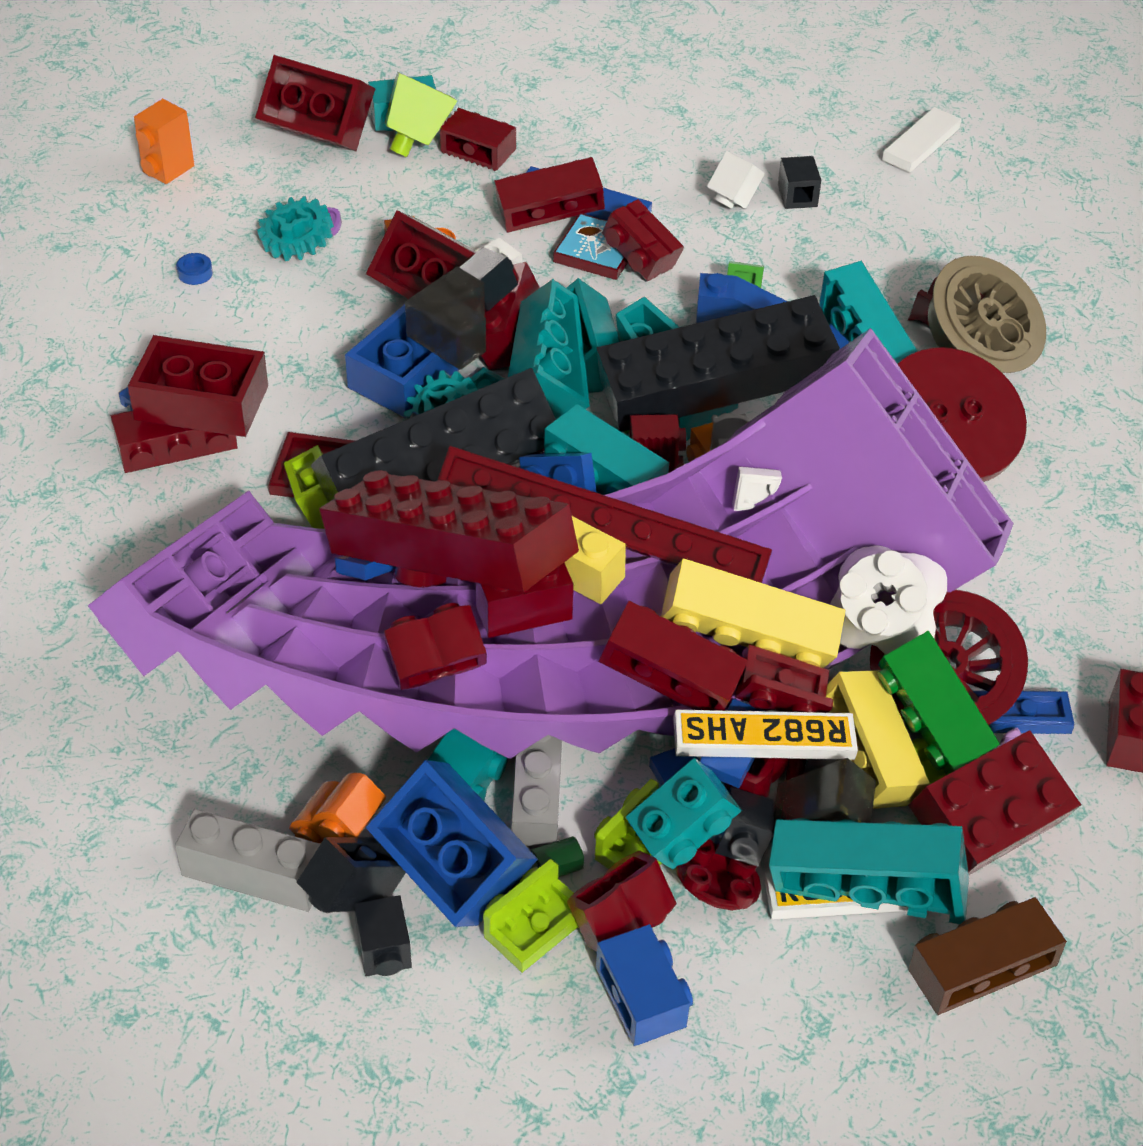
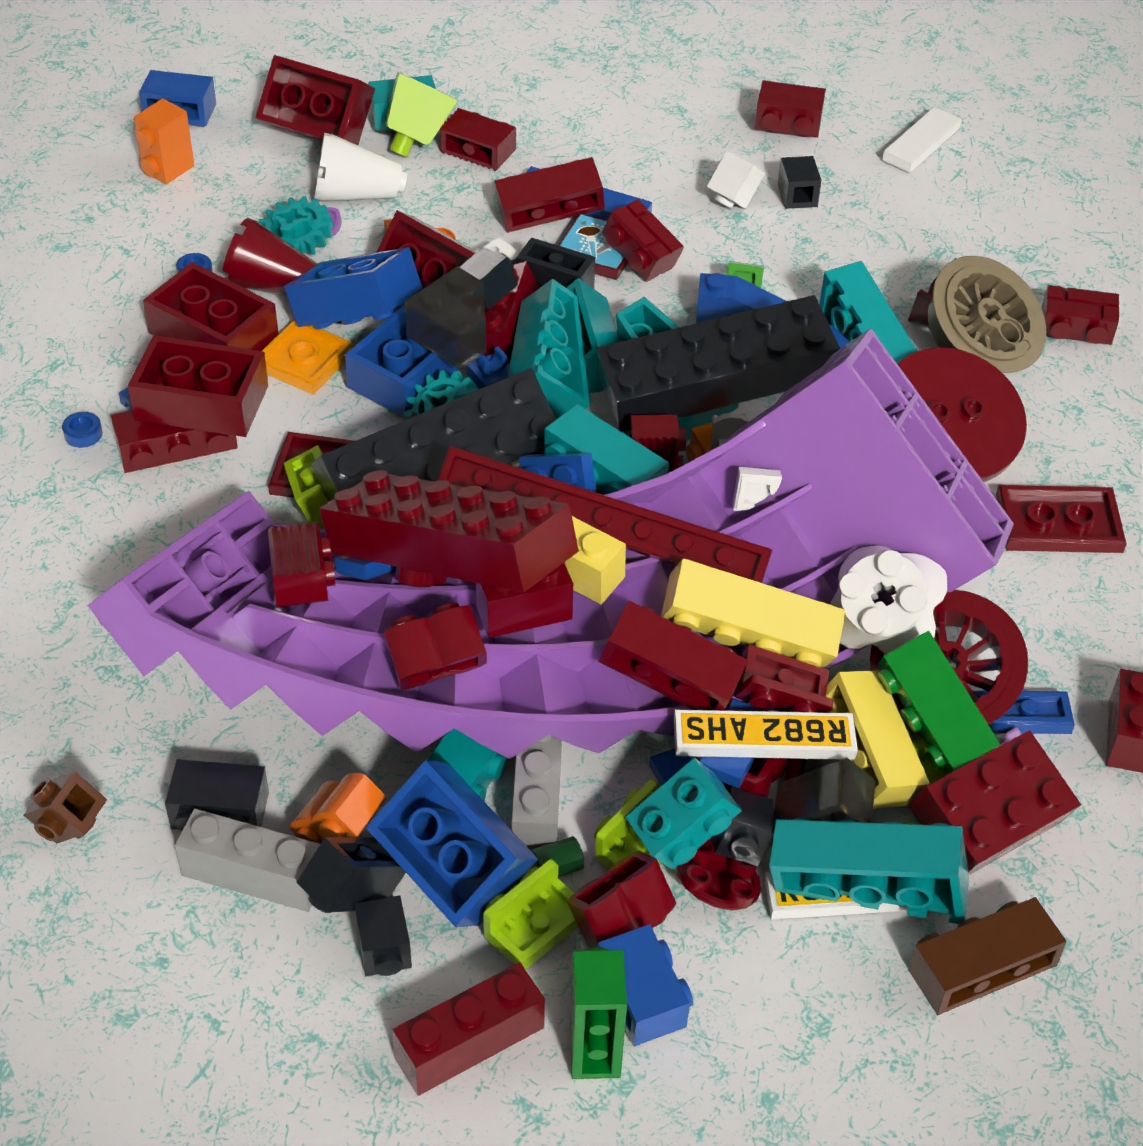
(64, 807): none -> reddish brown brick
(82, 429): none -> blue tile
(186, 91): none -> blue brick
(210, 310): none -> dark red brick
(219, 789): none -> black brick
(263, 260): none -> dark red cone
(300, 564): none -> dark red brick
(305, 356): none -> light orange tile
(353, 288): none -> blue brick
(355, 172): none -> white cone
(468, 1028): none -> dark red brick
(489, 368): none -> blue tile
(557, 263): none -> black brick
(597, 1013): none -> green brick
(790, 109): none -> dark red brick
(1062, 519): none -> dark red tile
(1080, 314): none -> dark red brick

